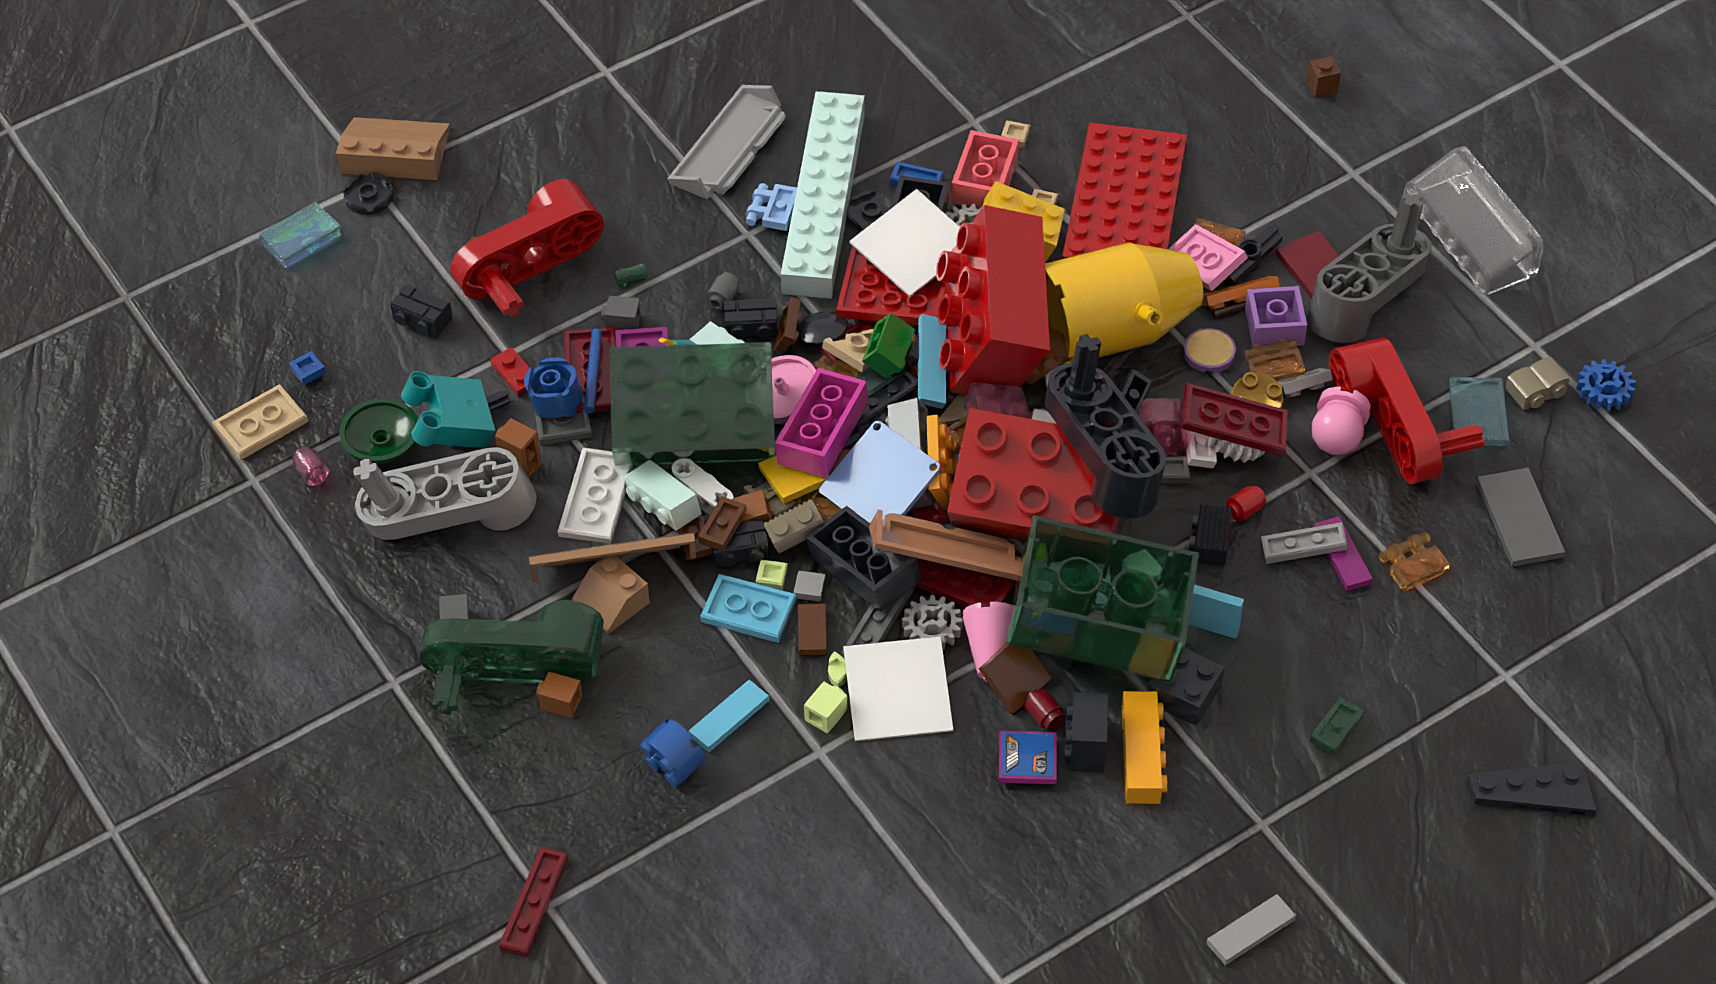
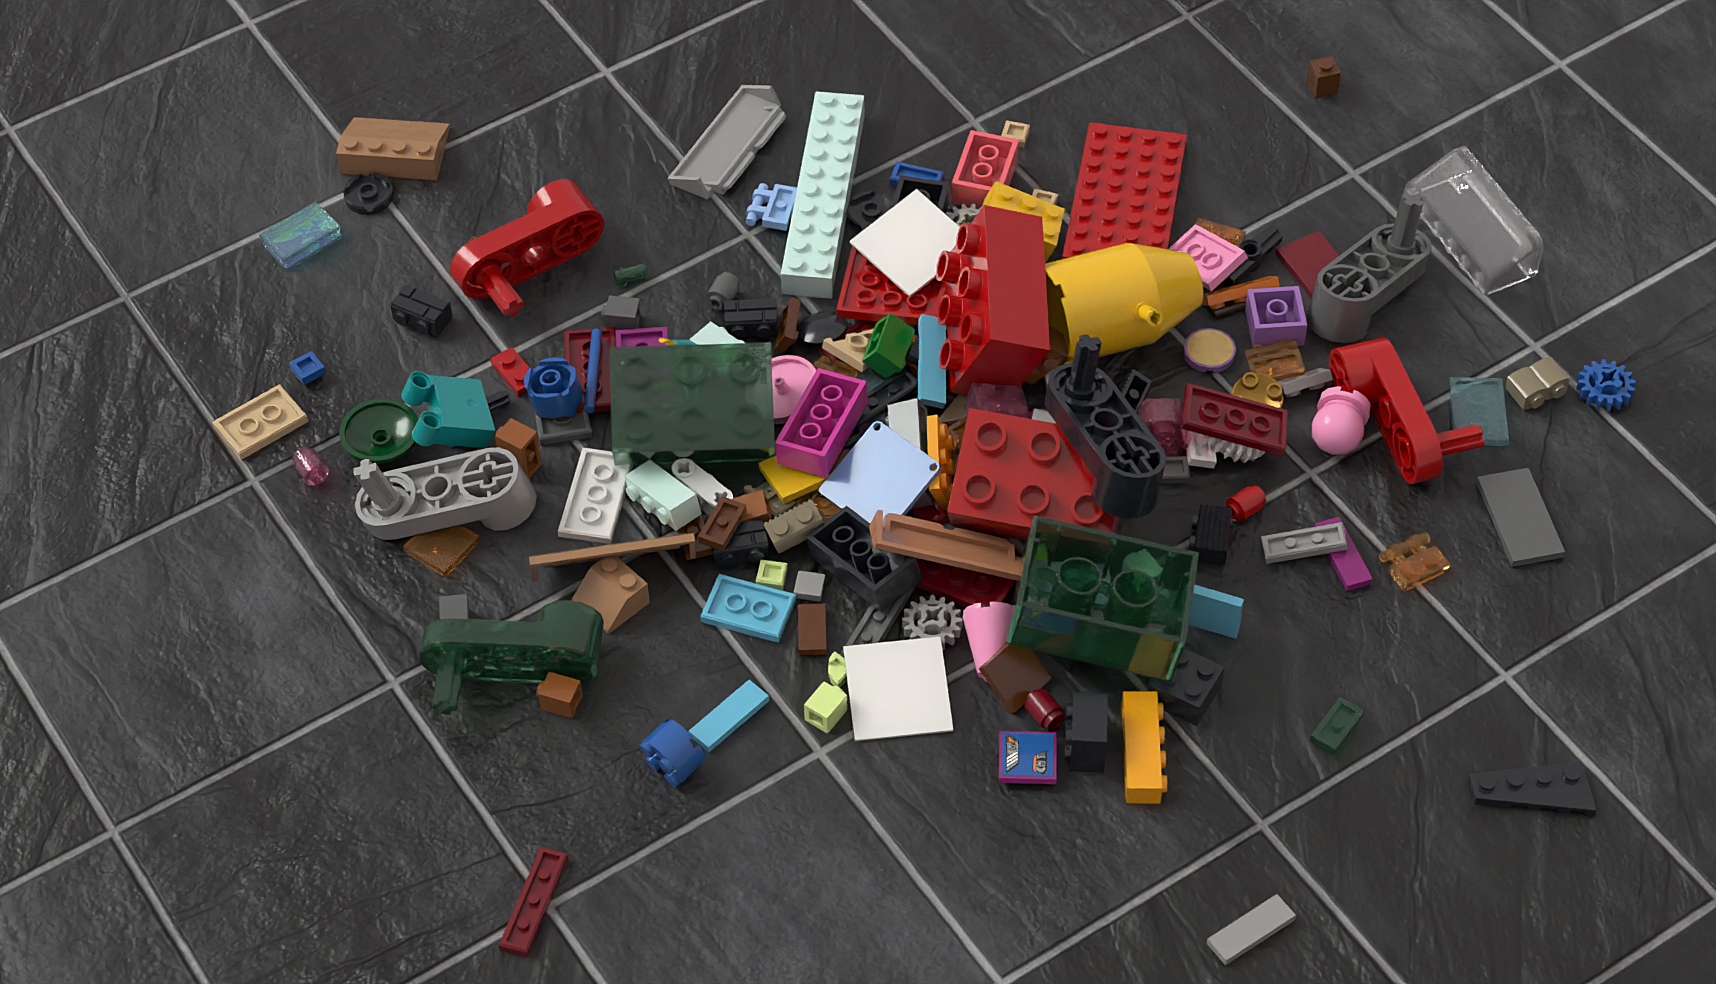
(442, 547): none -> clear orange tile

